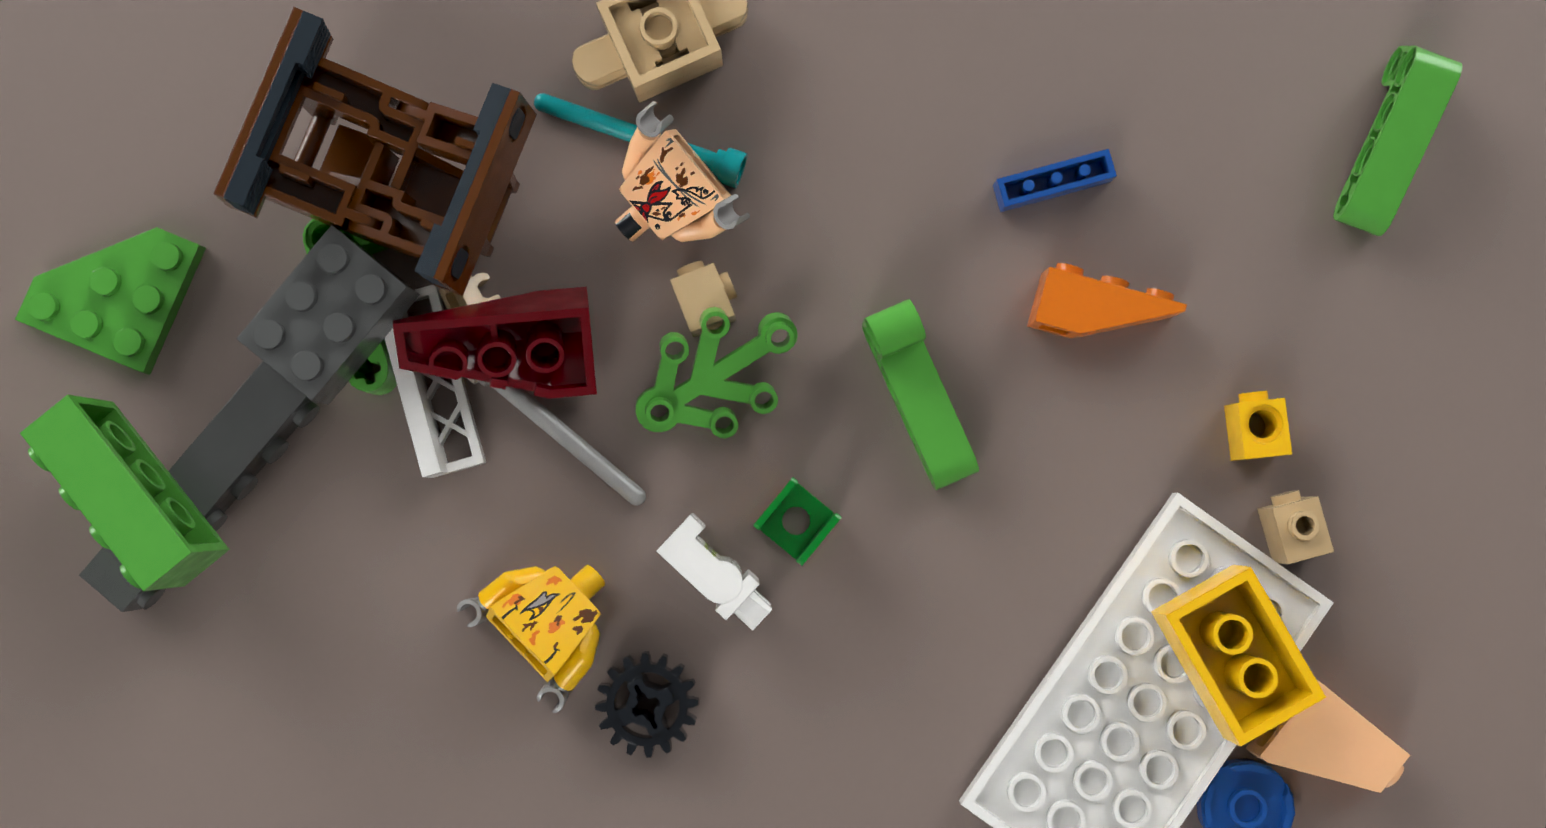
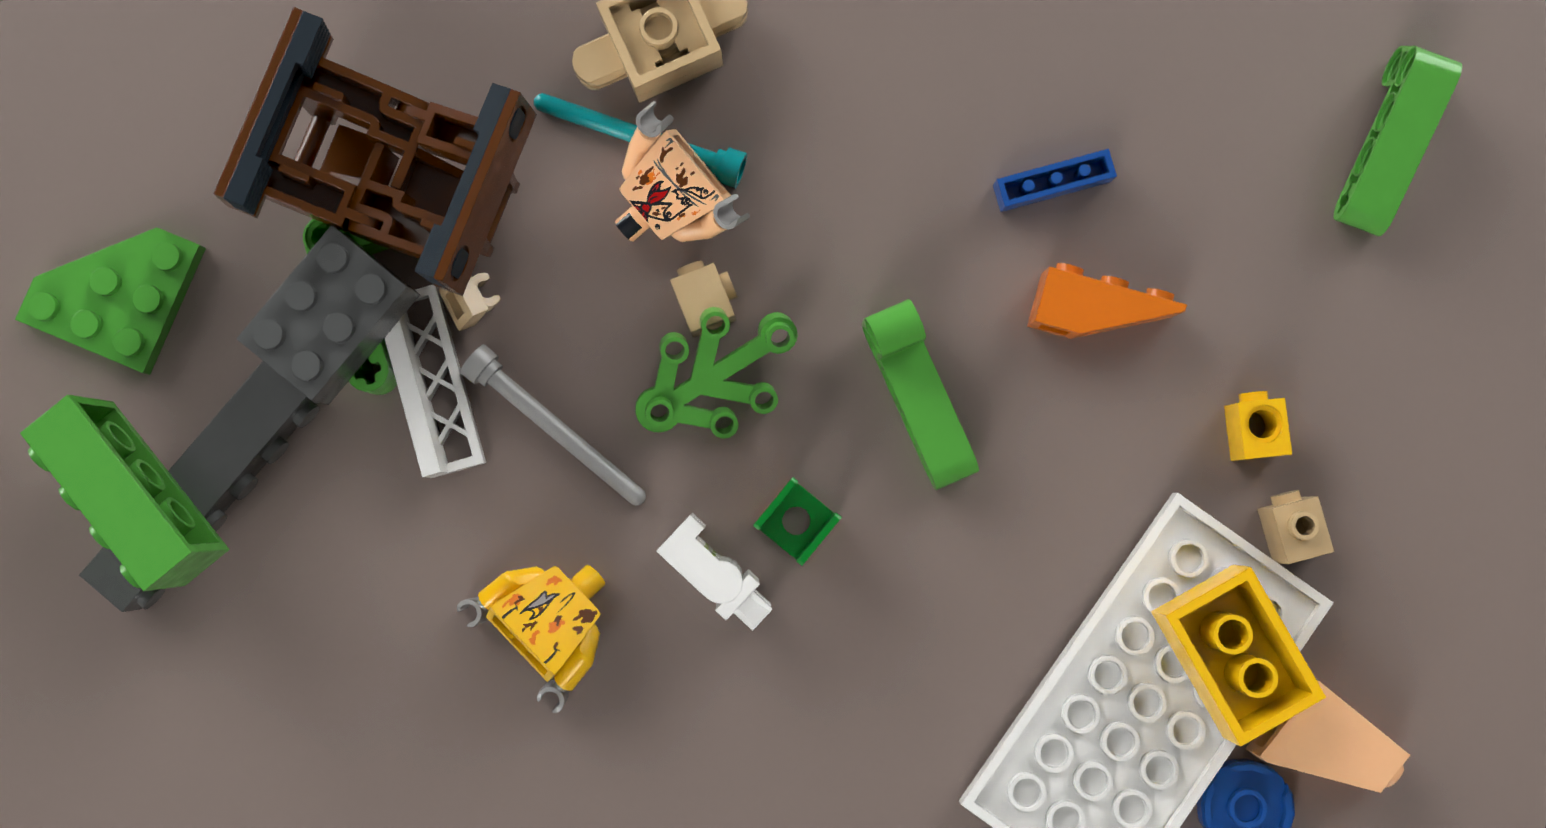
(515, 341): dark red wedge -> none
(628, 713): black gear -> none

